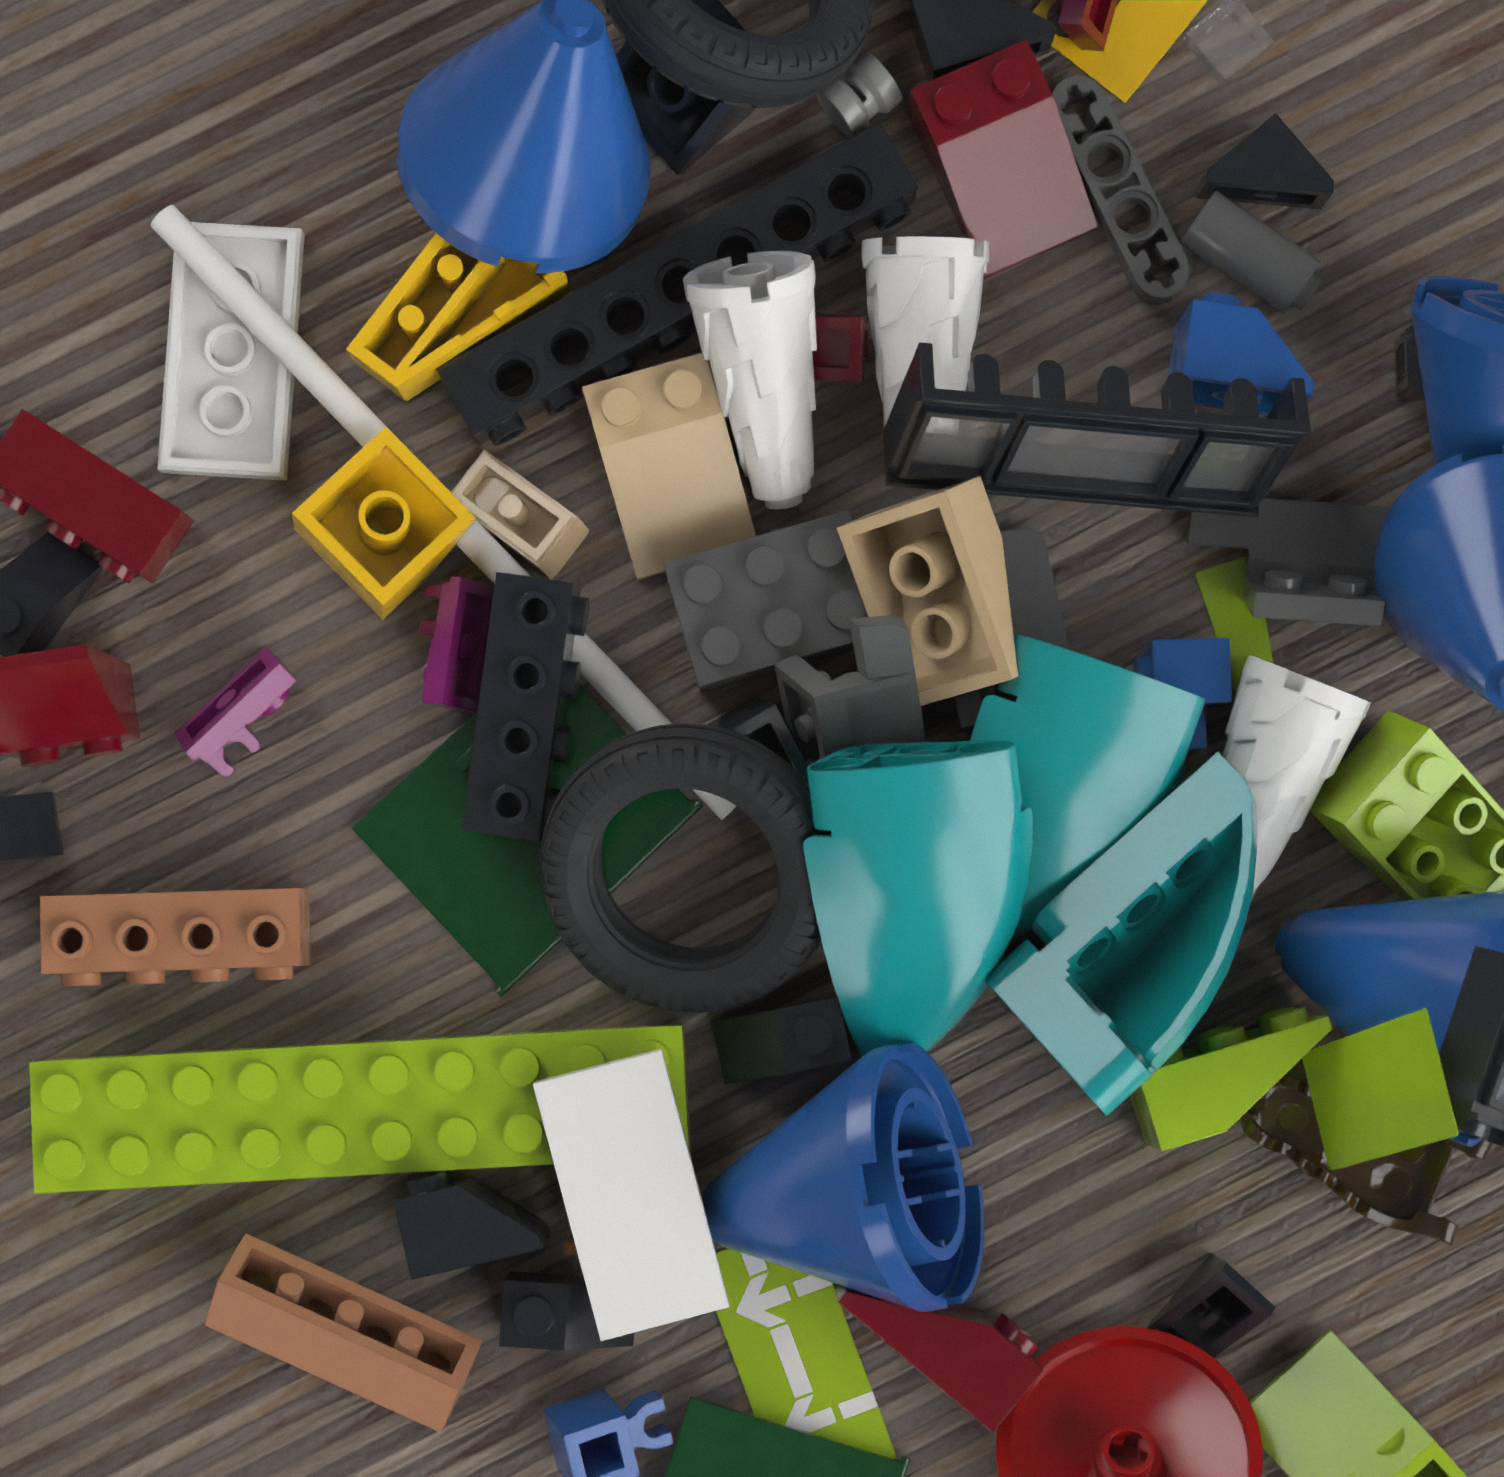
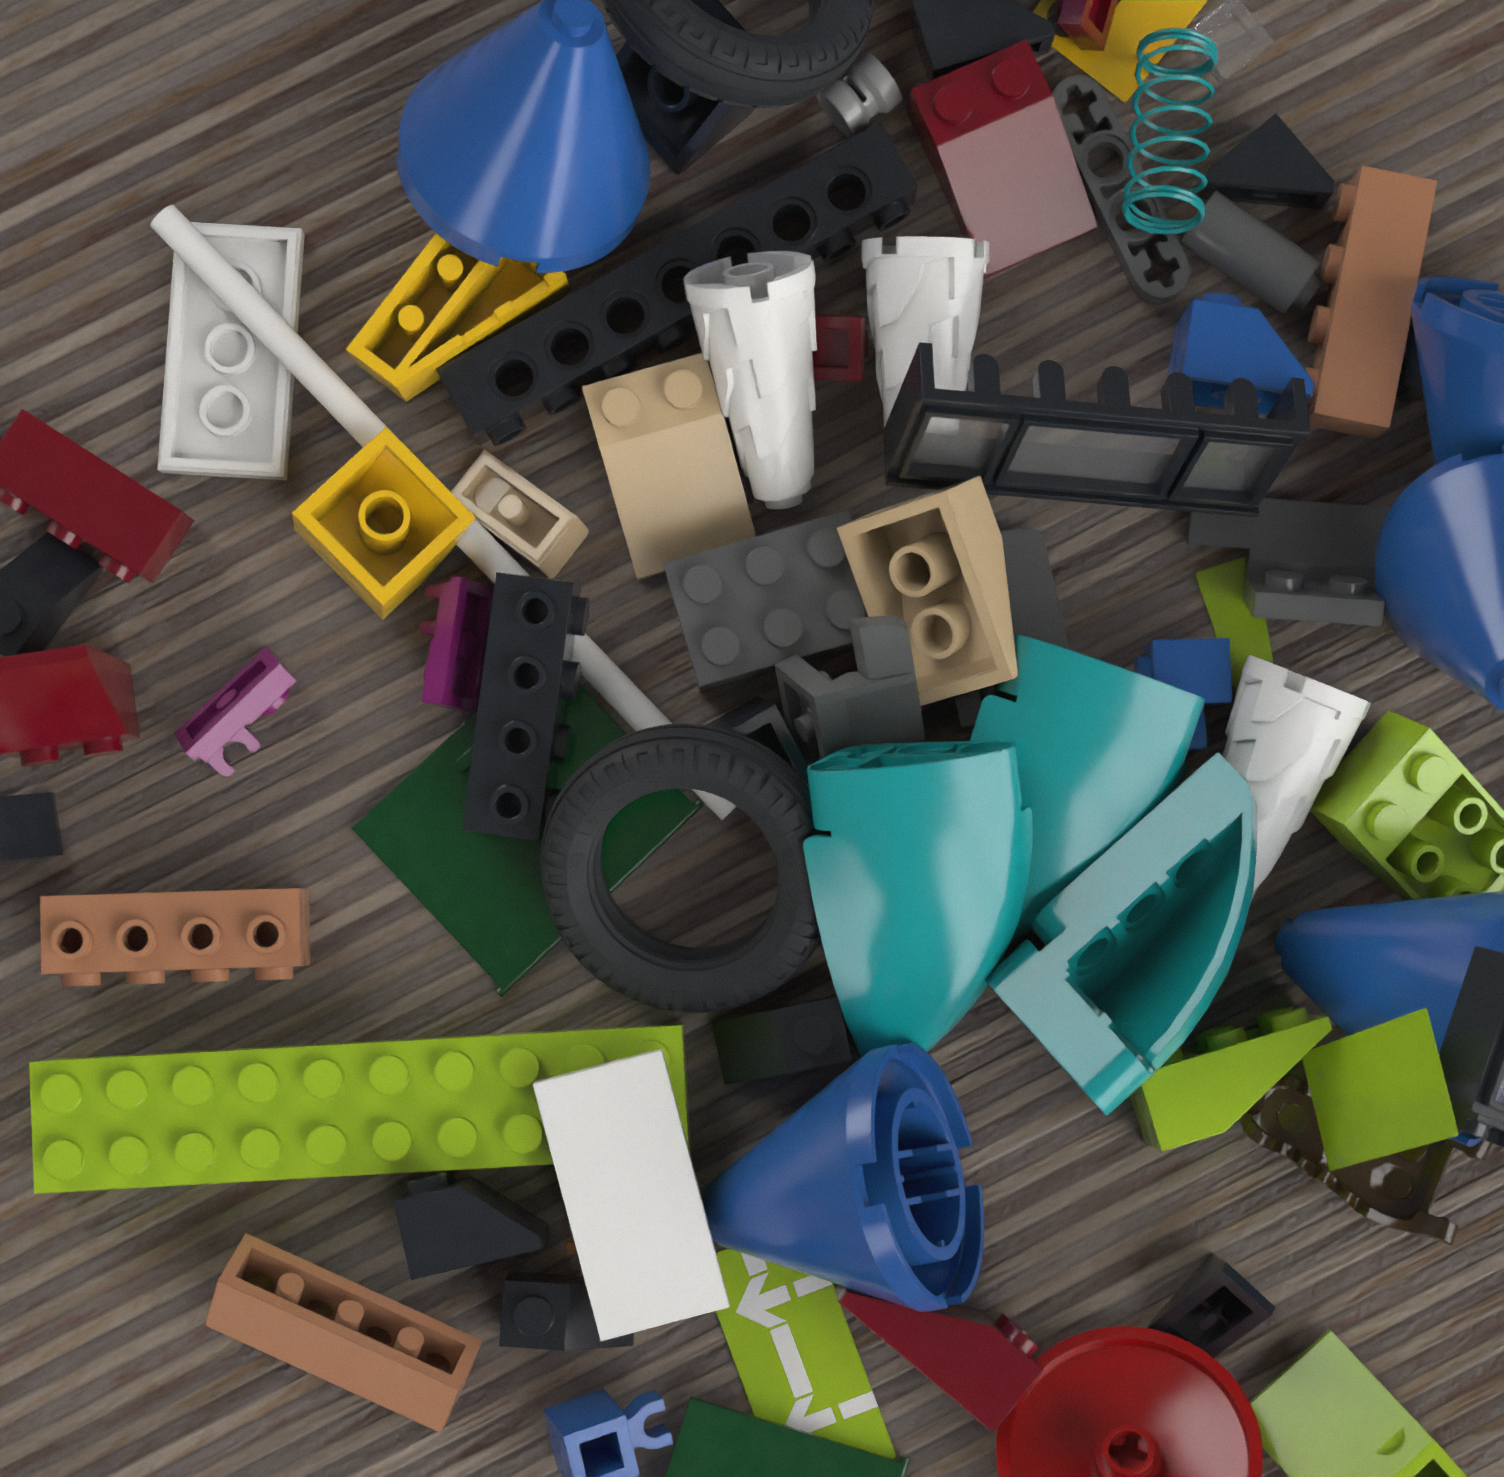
(1156, 224): none -> teal piece
(1367, 300): none -> nougat brick

